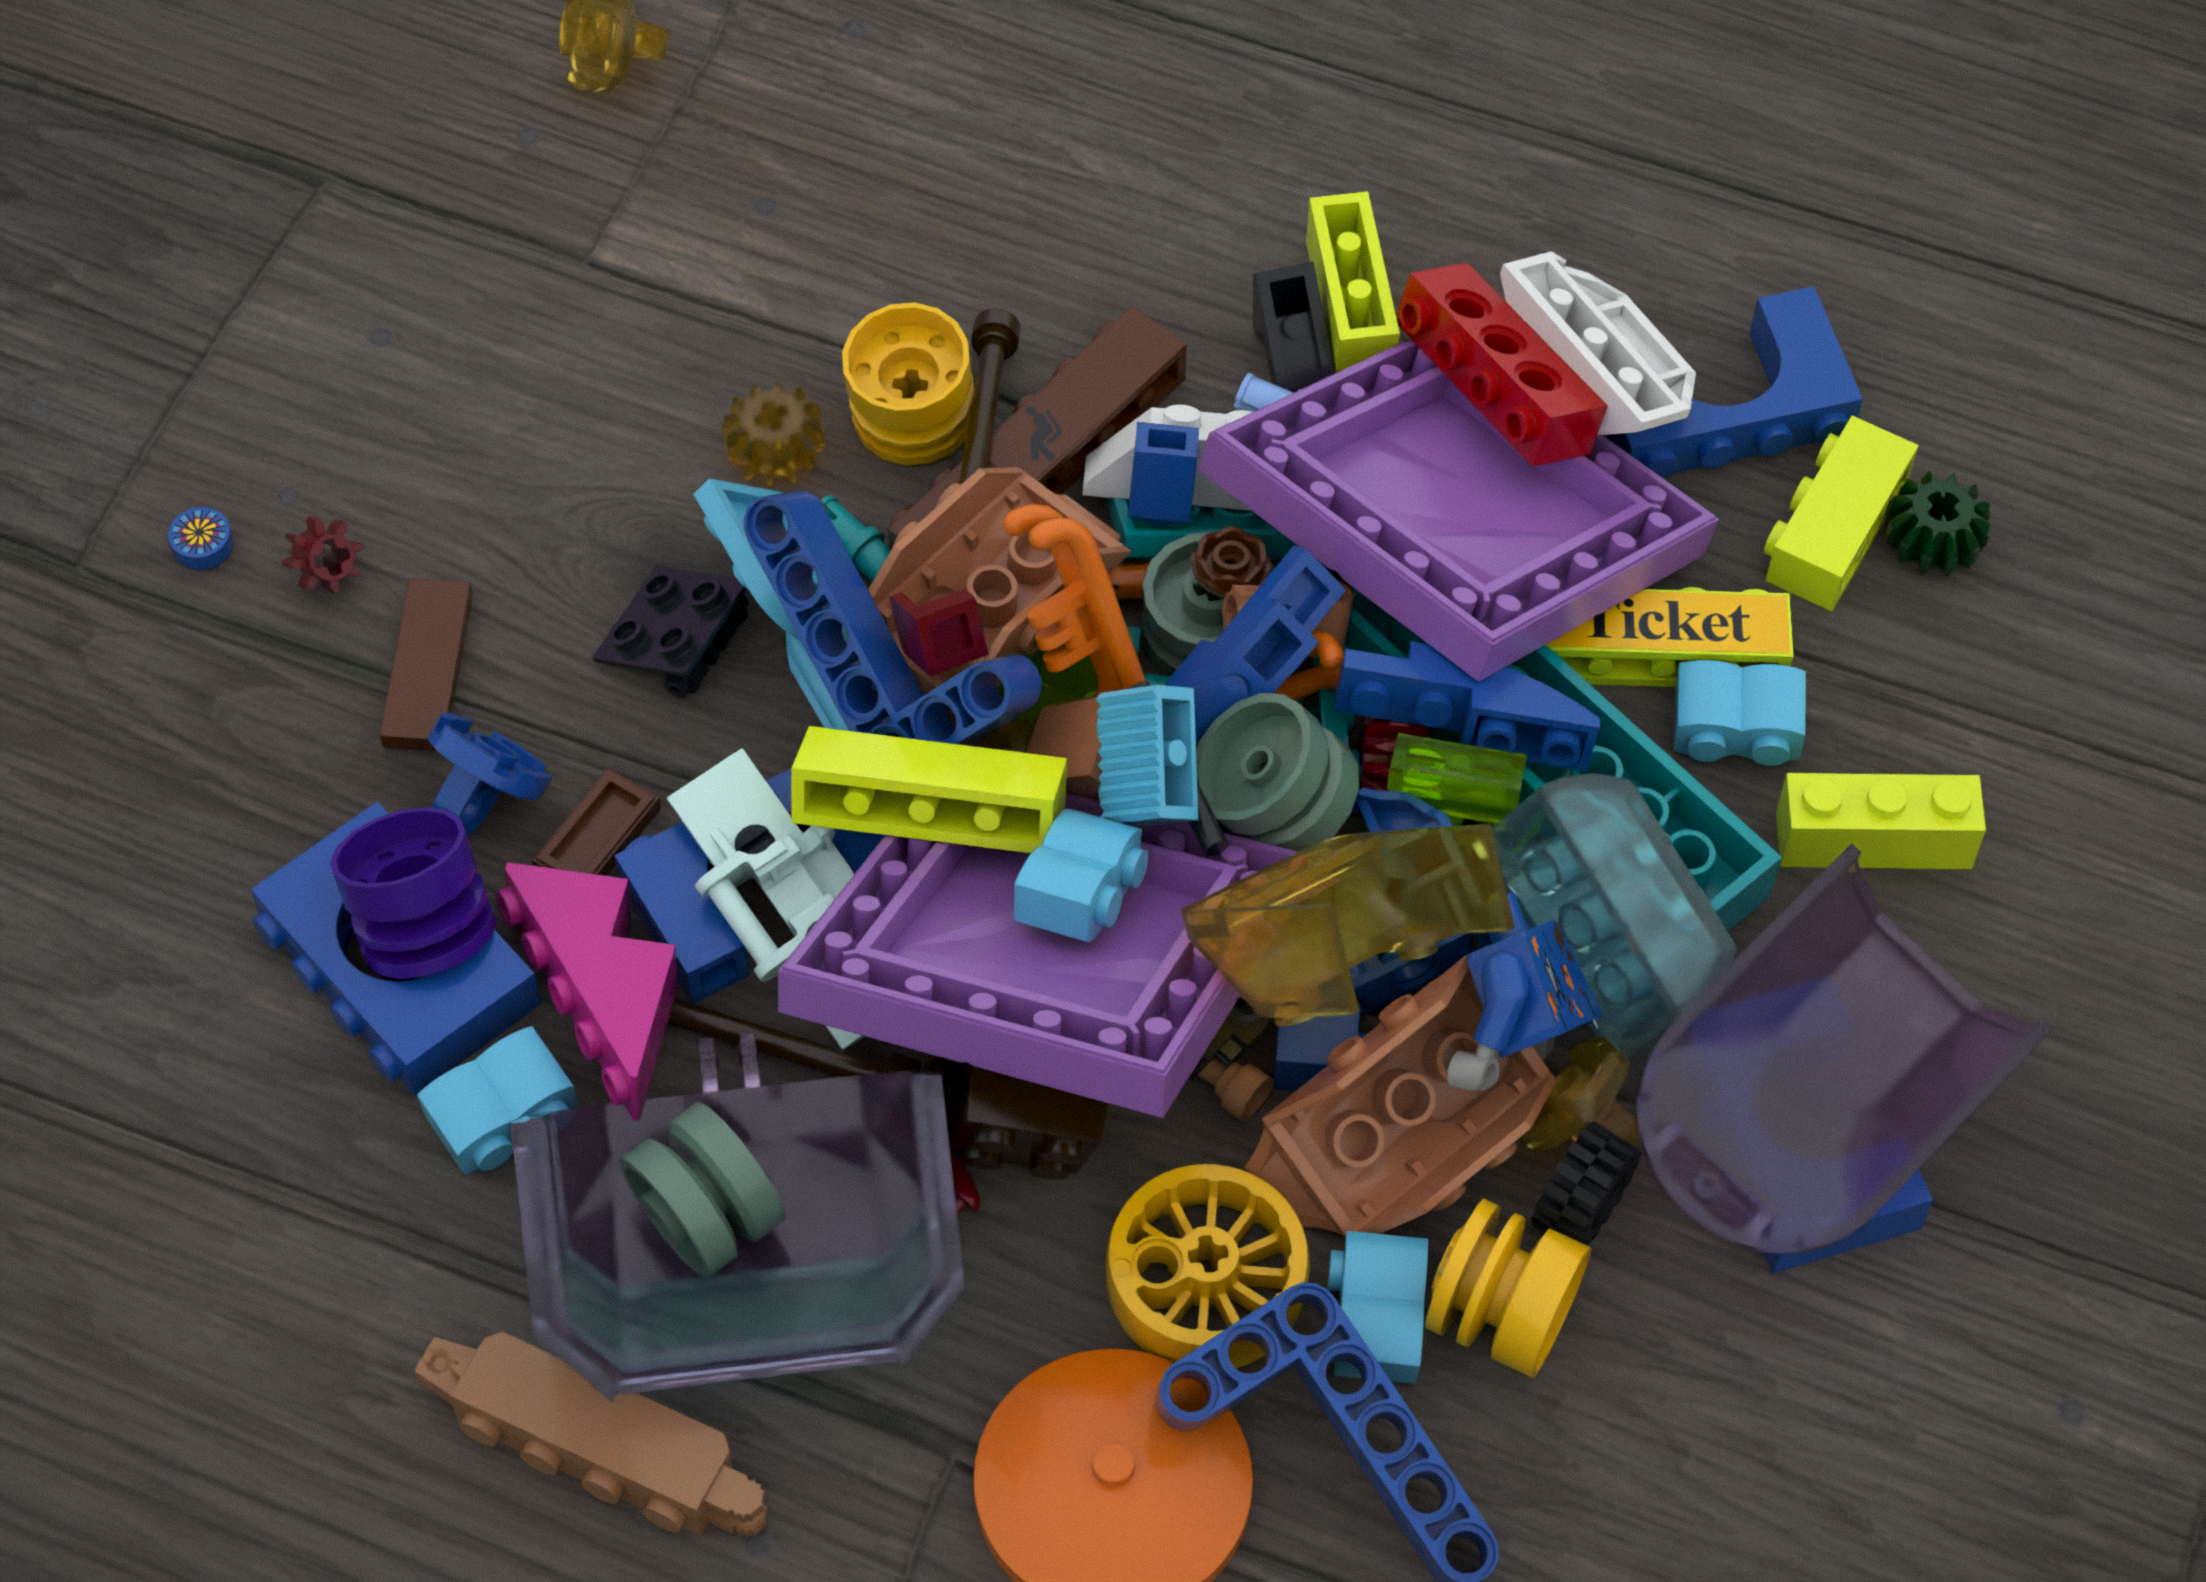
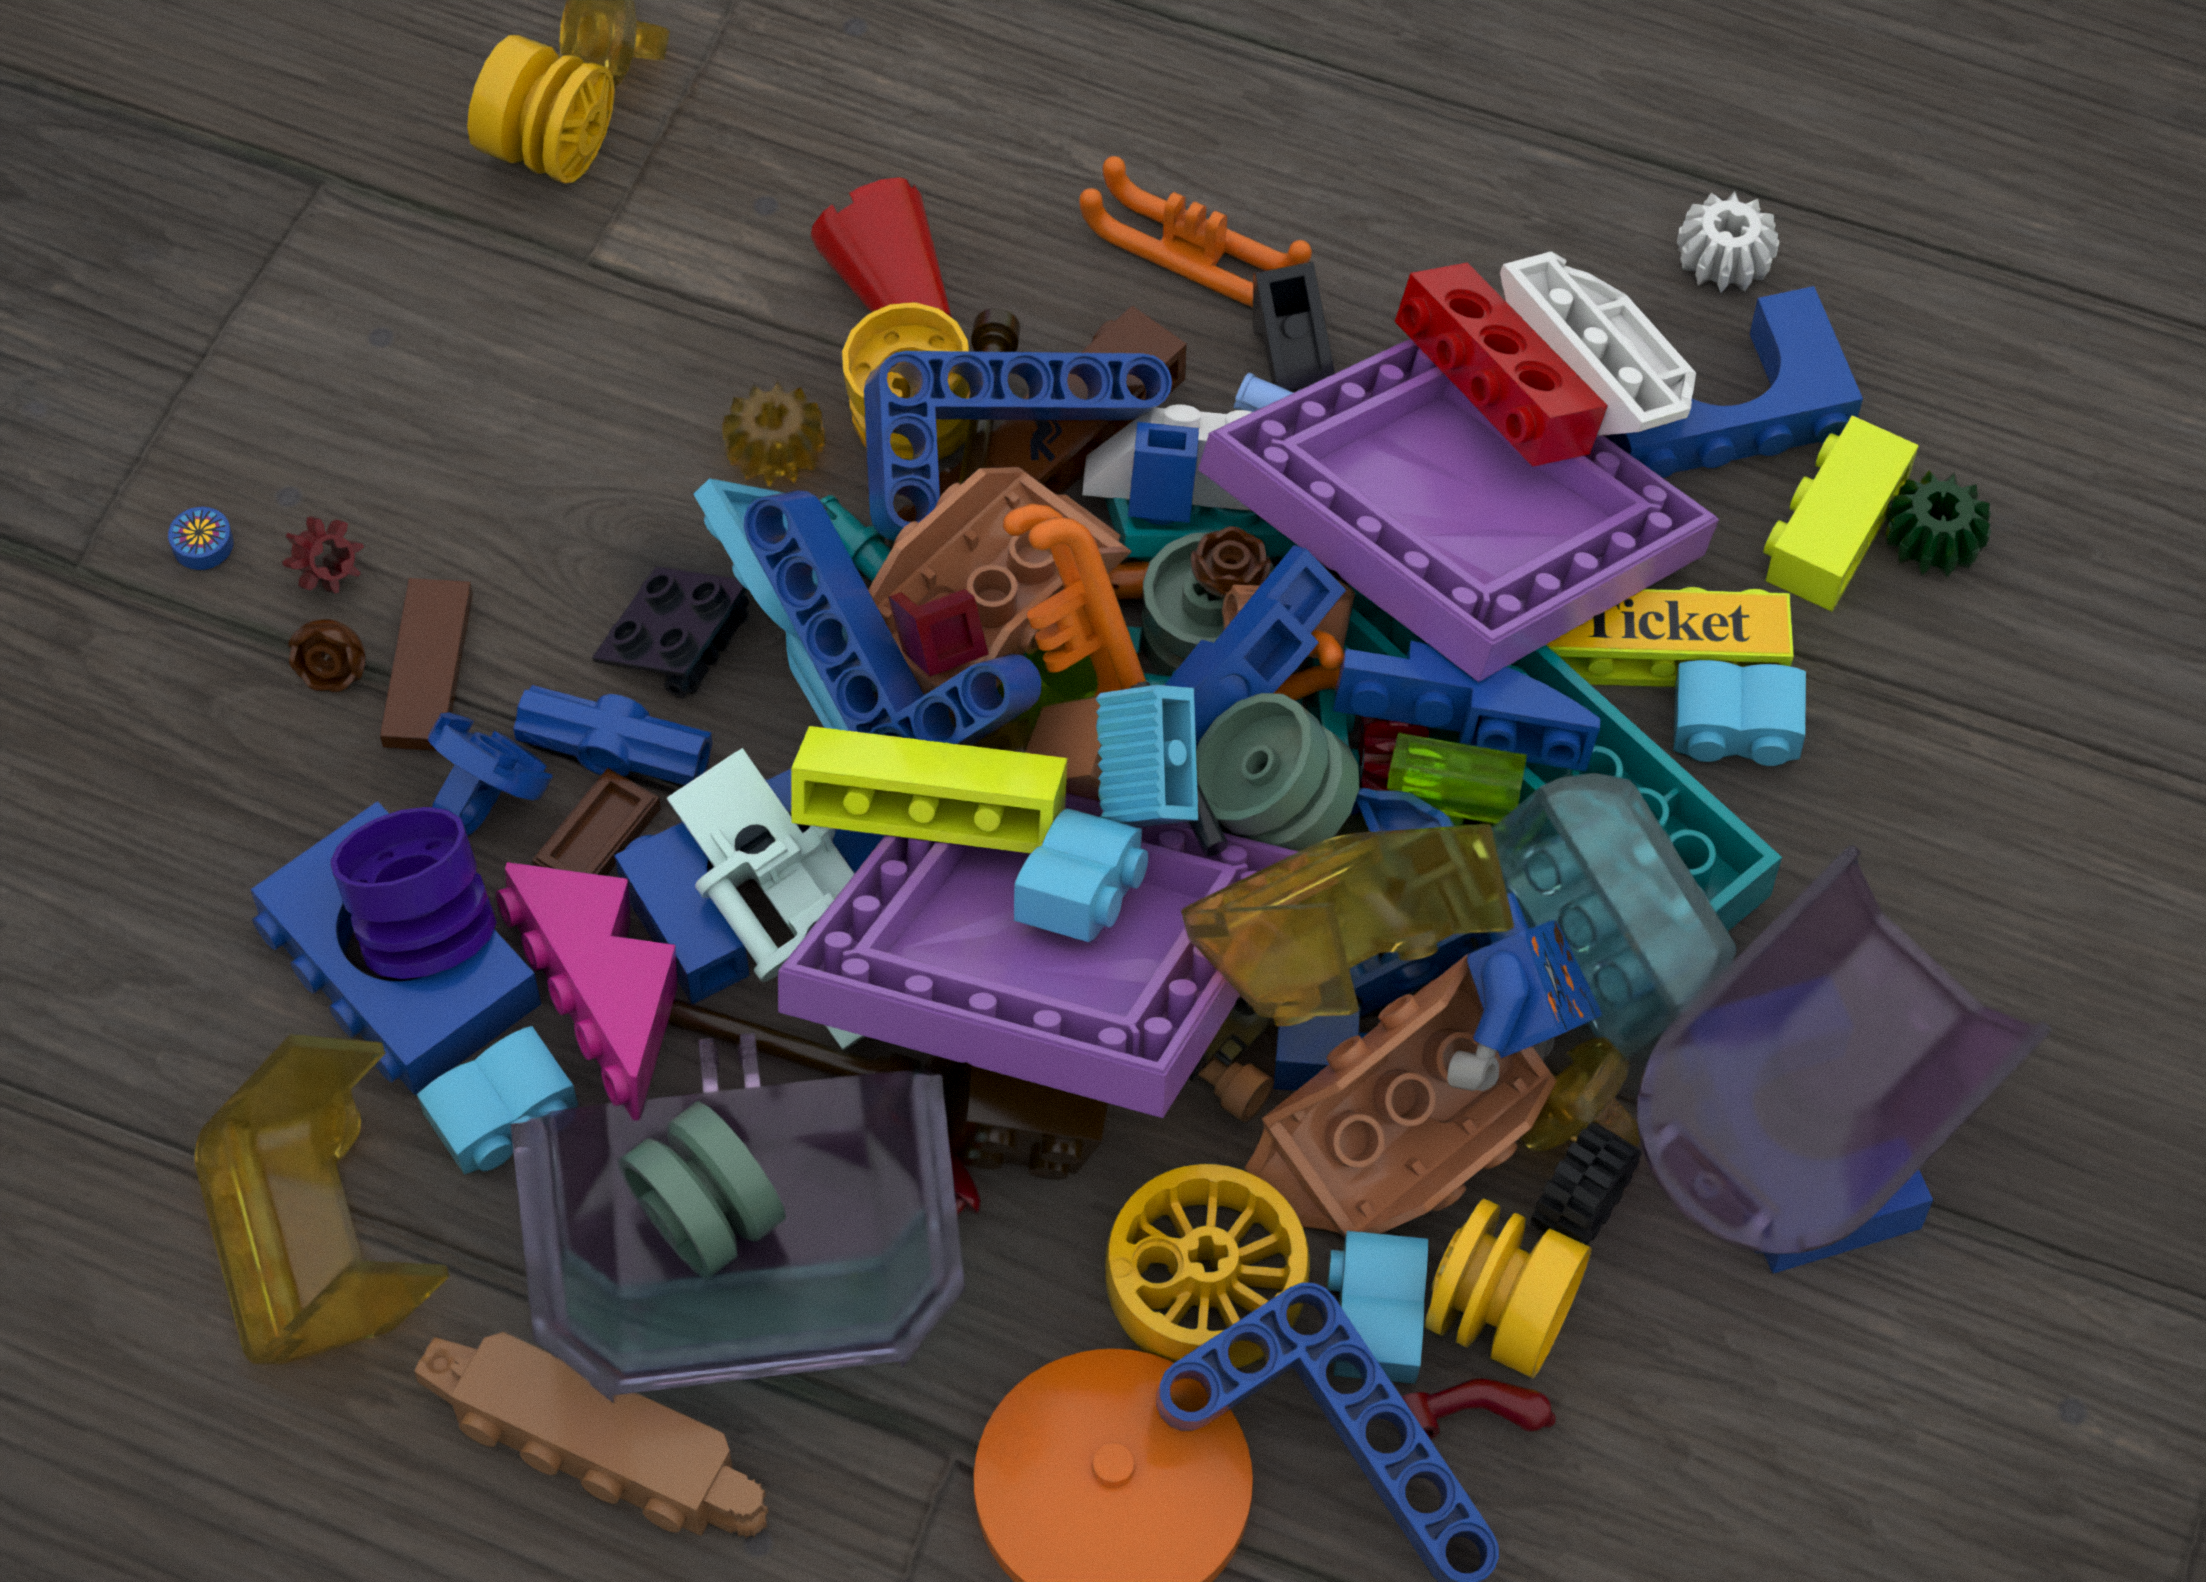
(284, 1213): none -> clear yellow windscreen
(319, 669): none -> reddish brown plate
(540, 108): none -> yellow wheel
(612, 735): none -> blue piece
(883, 246): none -> red cone
(988, 400): none -> blue beam
(1189, 240): none -> orange piece
(1351, 278): neon yellow brick -> none
(1516, 1404): none -> dark red piece
(1727, 242): none -> white gear
(1888, 817): neon yellow brick -> none

